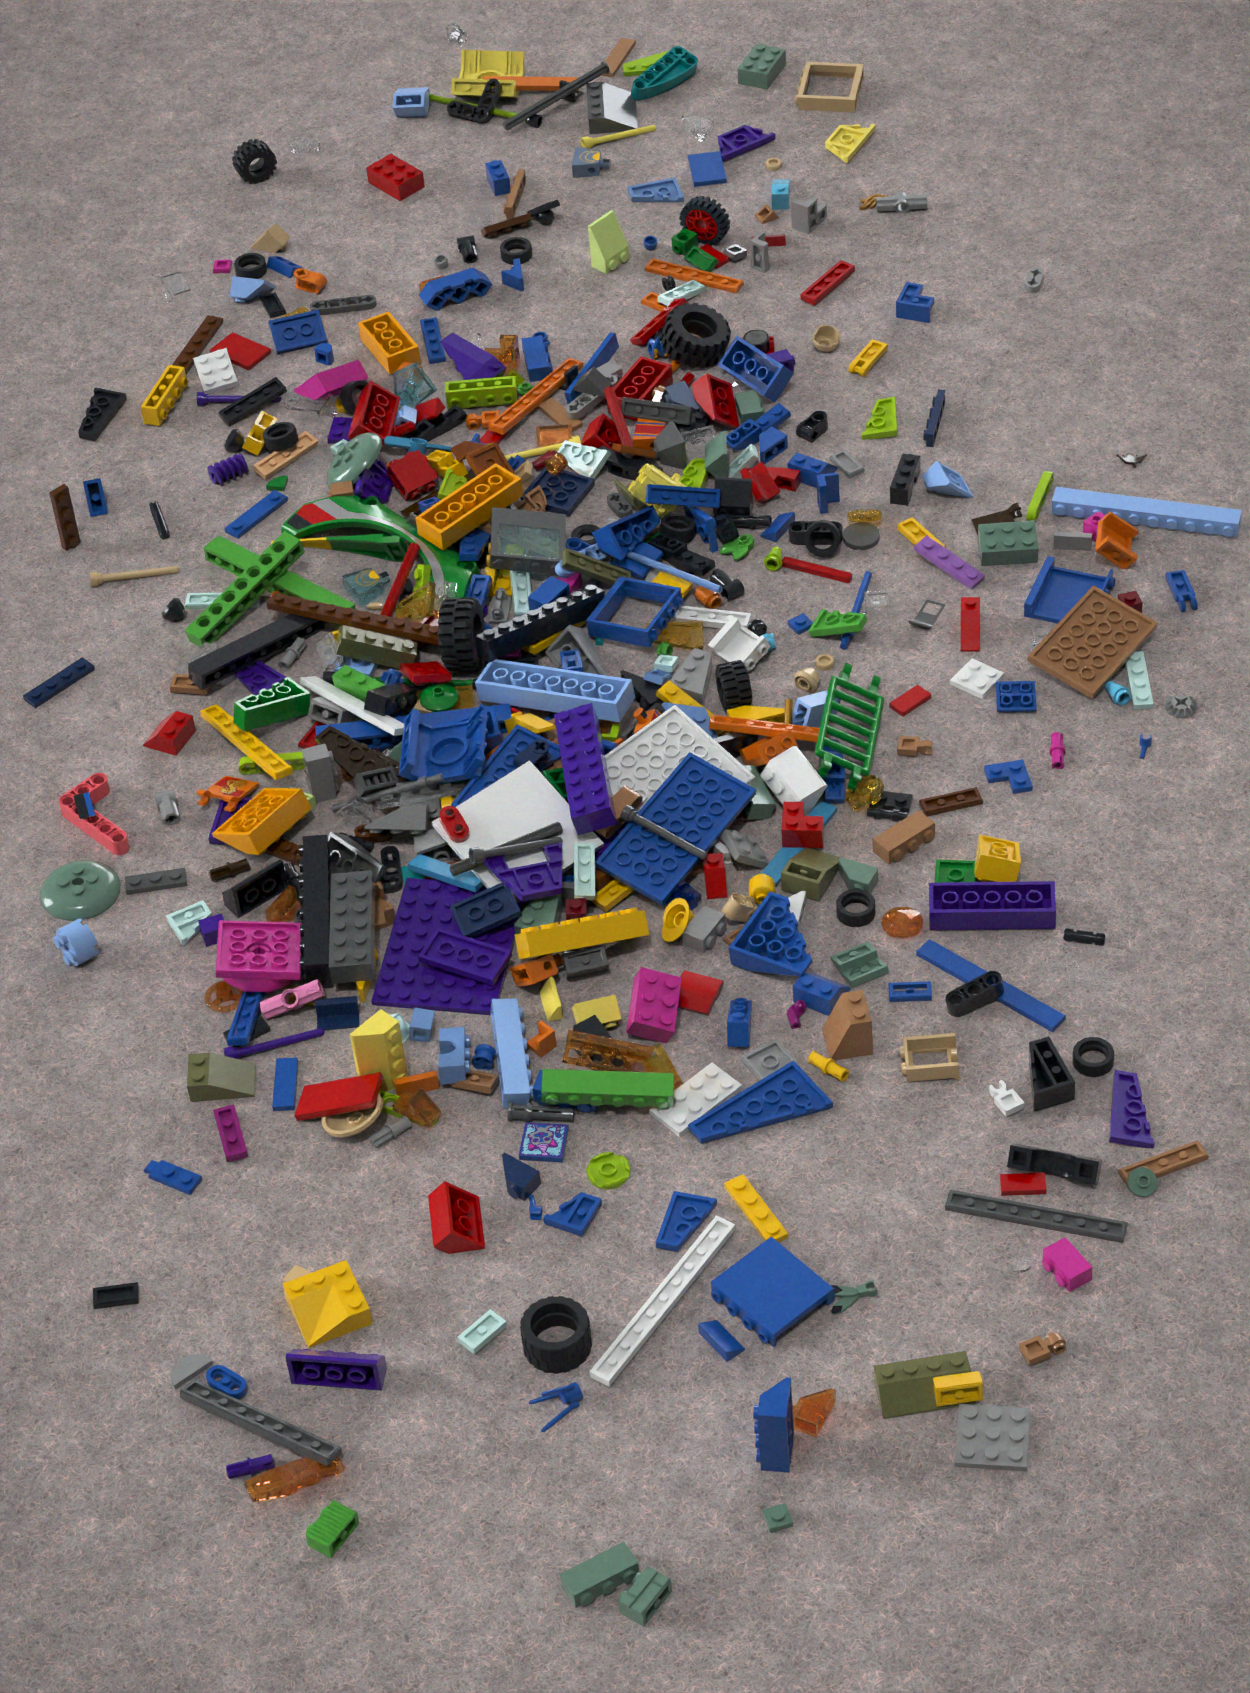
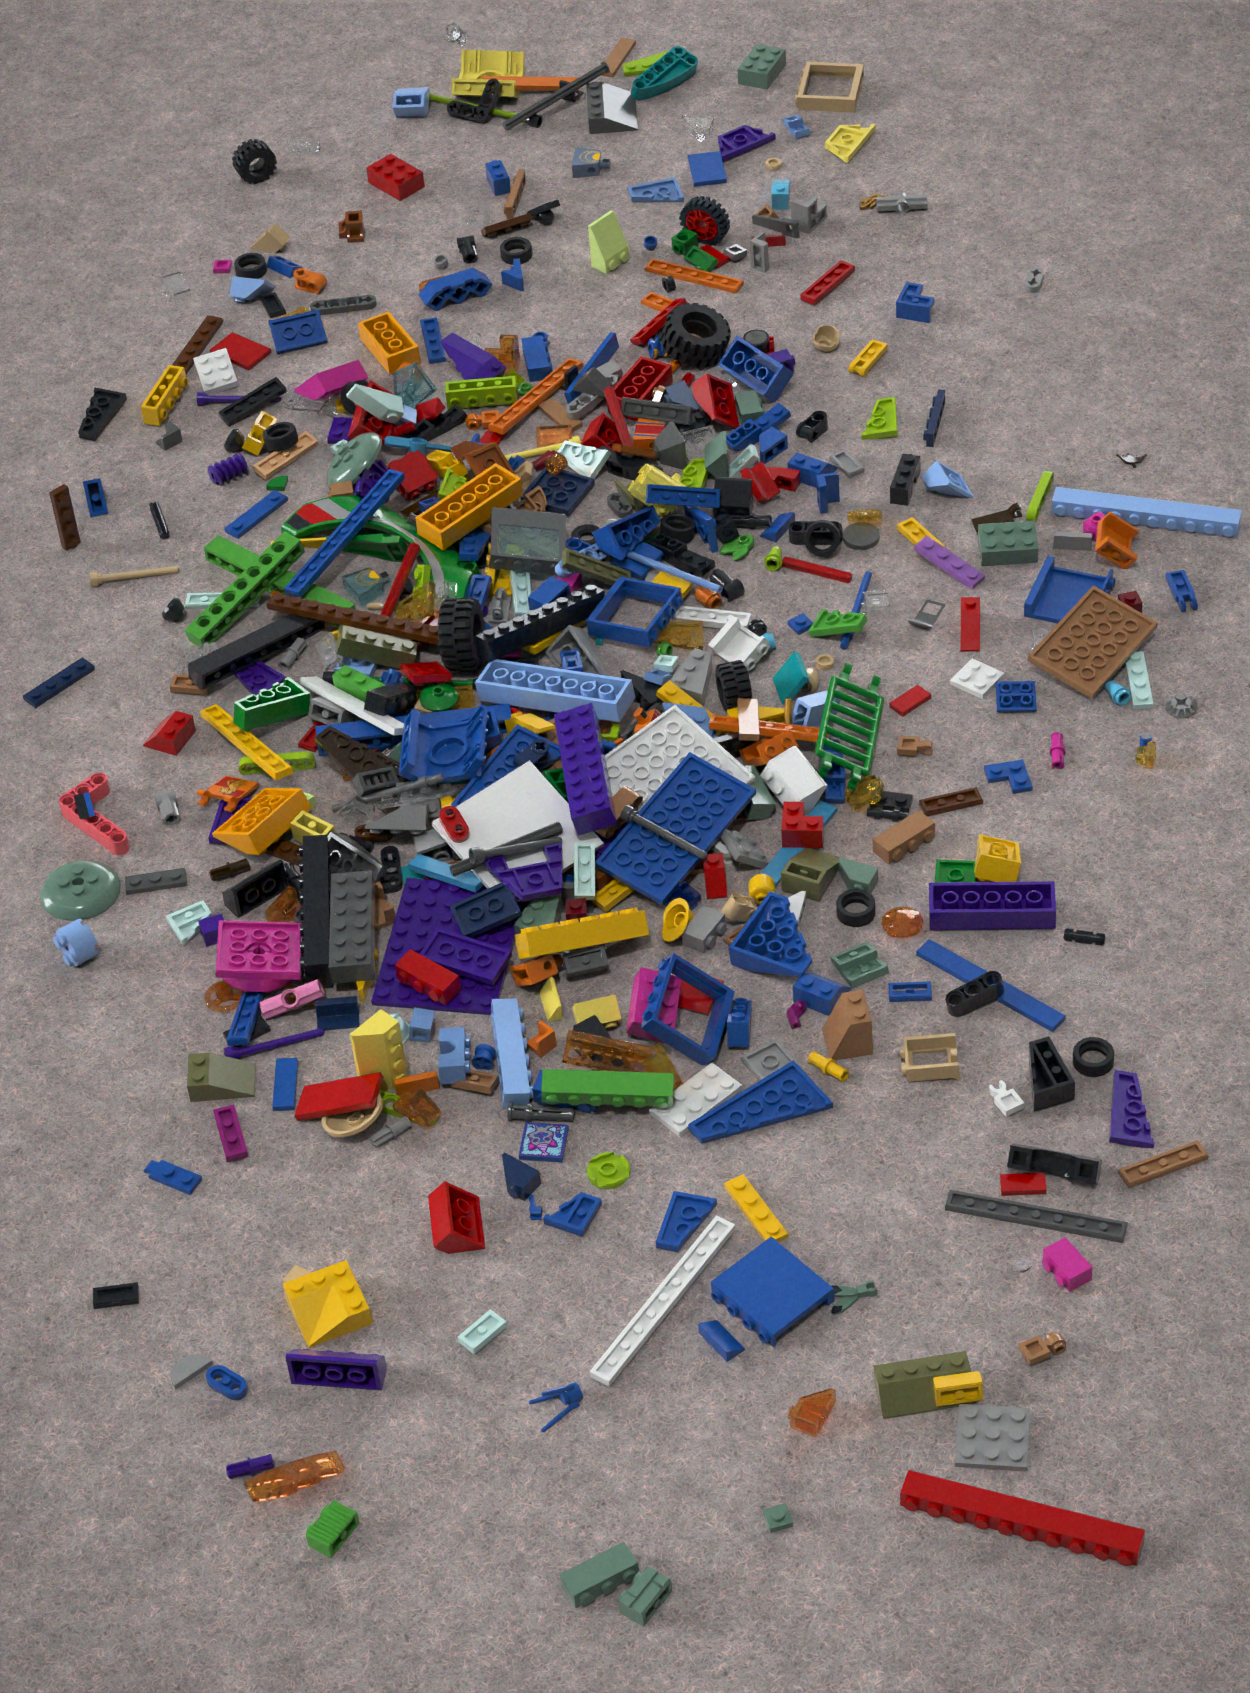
(171, 438): none -> dark grey panel
(261, 1422): dark grey tile -> none
(309, 825): none -> light yellow brick
(320, 773): light grey wedge -> none
(324, 353): blue brick -> none
(344, 533): none -> blue plate
(352, 227): none -> dark orange brick
(378, 403): none -> light aqua slope
(427, 977): none -> red brick
(562, 1355): black tyre -> none
(589, 142): light yellow piece -> none
(685, 291): light aqua tile -> none
(706, 984): none -> blue window
(748, 719): none -> tile
(774, 1427): blue slope -> none
(778, 225): none -> dark grey piece
(790, 677): none -> teal tile
(796, 126): none -> medium blue slope
(1022, 1518): none -> red brick
(1142, 1182): sand green piece -> none
(1146, 755): none -> clear yellow tile

